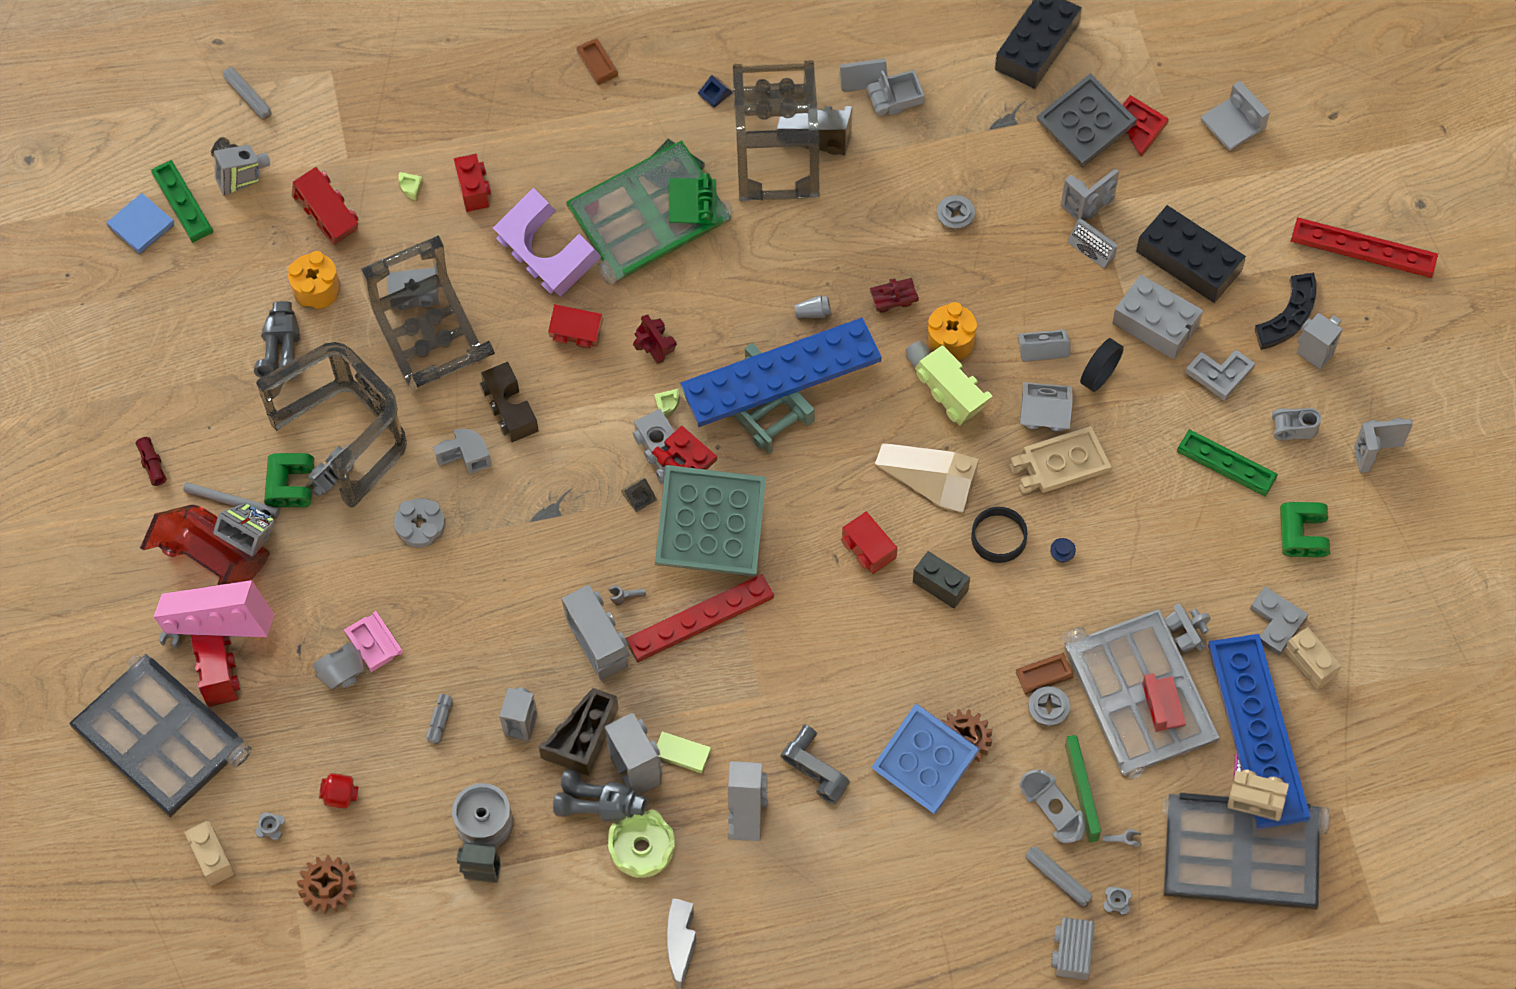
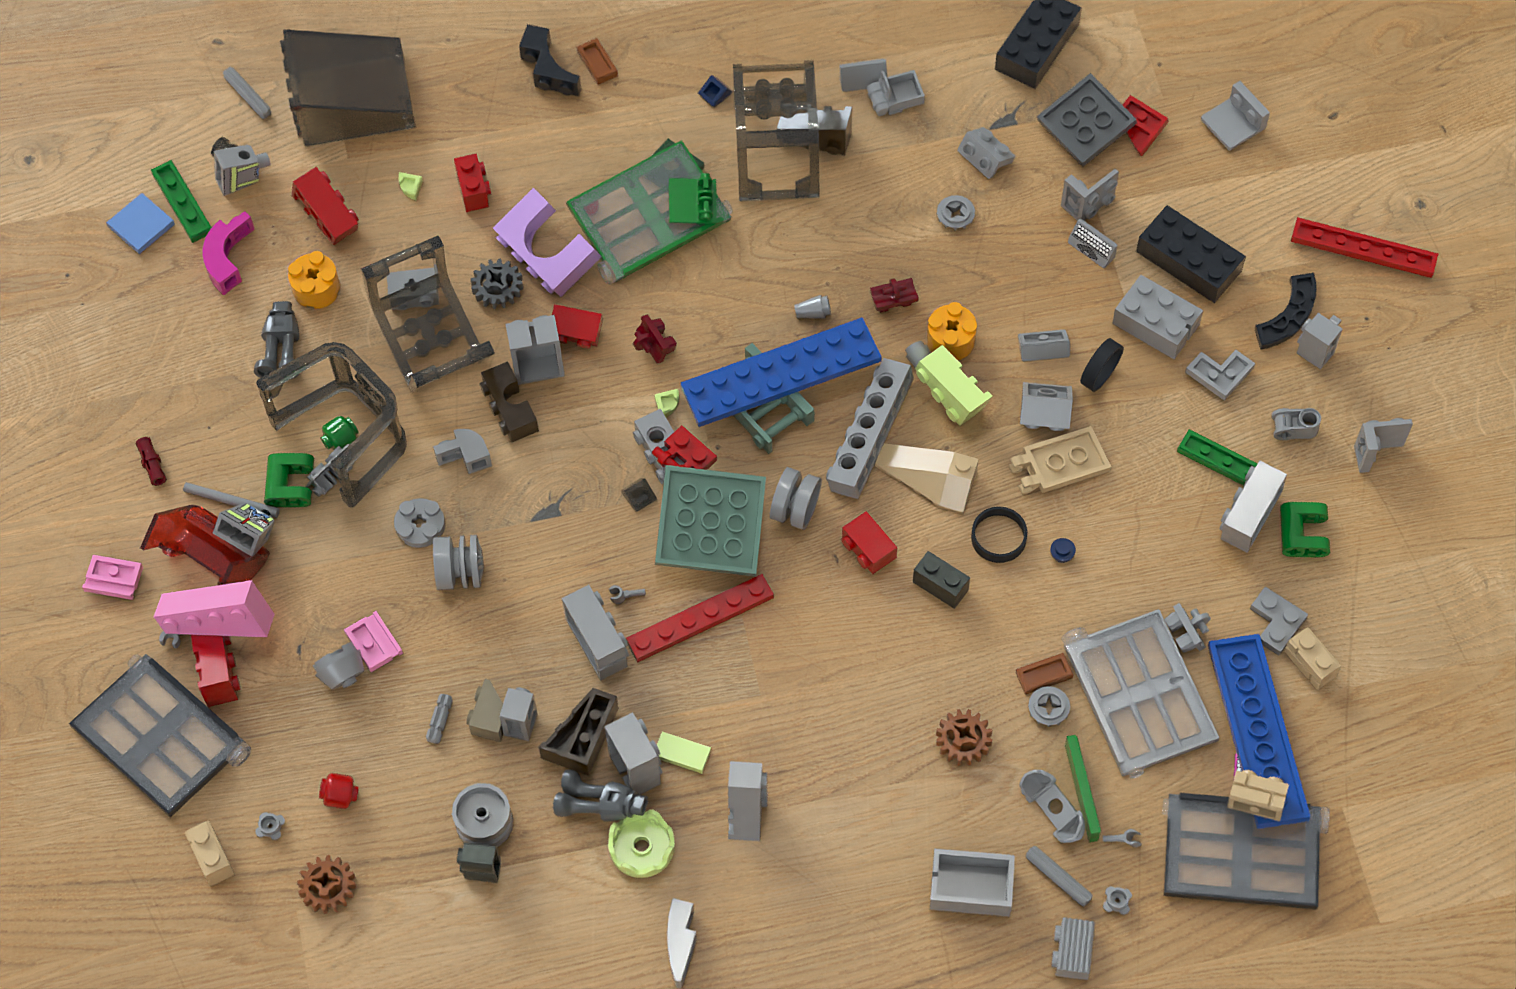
(112, 577): none -> bright pink plate
(217, 248): none -> dark pink arch
(339, 432): none -> green head
(345, 85): none -> clear smoke windscreen
(457, 562): none -> light grey wheel
(485, 718): none -> dark tan slope
(496, 283): none -> dark grey gear
(535, 349): none -> light grey piece
(547, 73): none -> black arch
(795, 498): none -> light grey wheel
(832, 781): dark grey beam -> none
(852, 481): none -> light grey brick
(925, 758): medium blue plate -> none
(972, 882): none -> light grey piece
(985, 151): none -> light grey bracket
(1163, 702): panel -> none
(1252, 505): none -> piece

